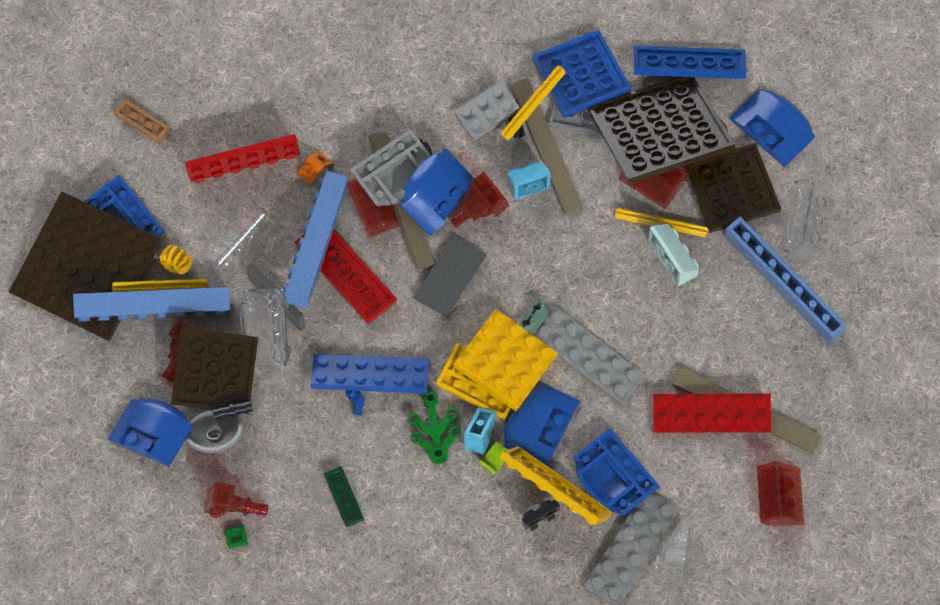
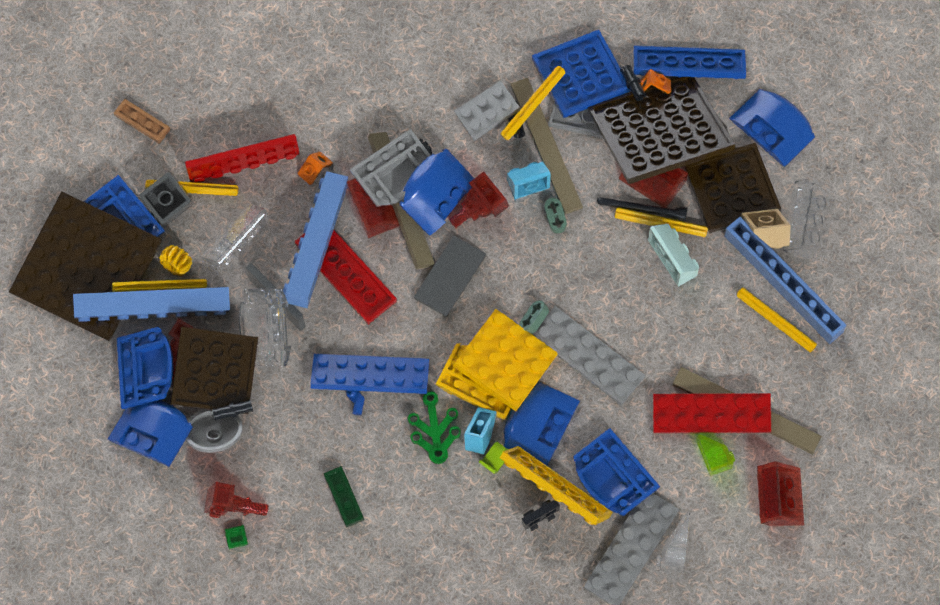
(144, 367): none -> blue slope
(166, 199): none -> dark grey brick
(204, 188): none -> yellow axle
(559, 213): none -> sand green beam
(633, 82): none -> black pin
(657, 80): none -> orange bracket
(678, 213): none -> black piece
(715, 455): none -> clear neon green slope
(769, 227): none -> tan slope
(776, 319): none -> yellow axle

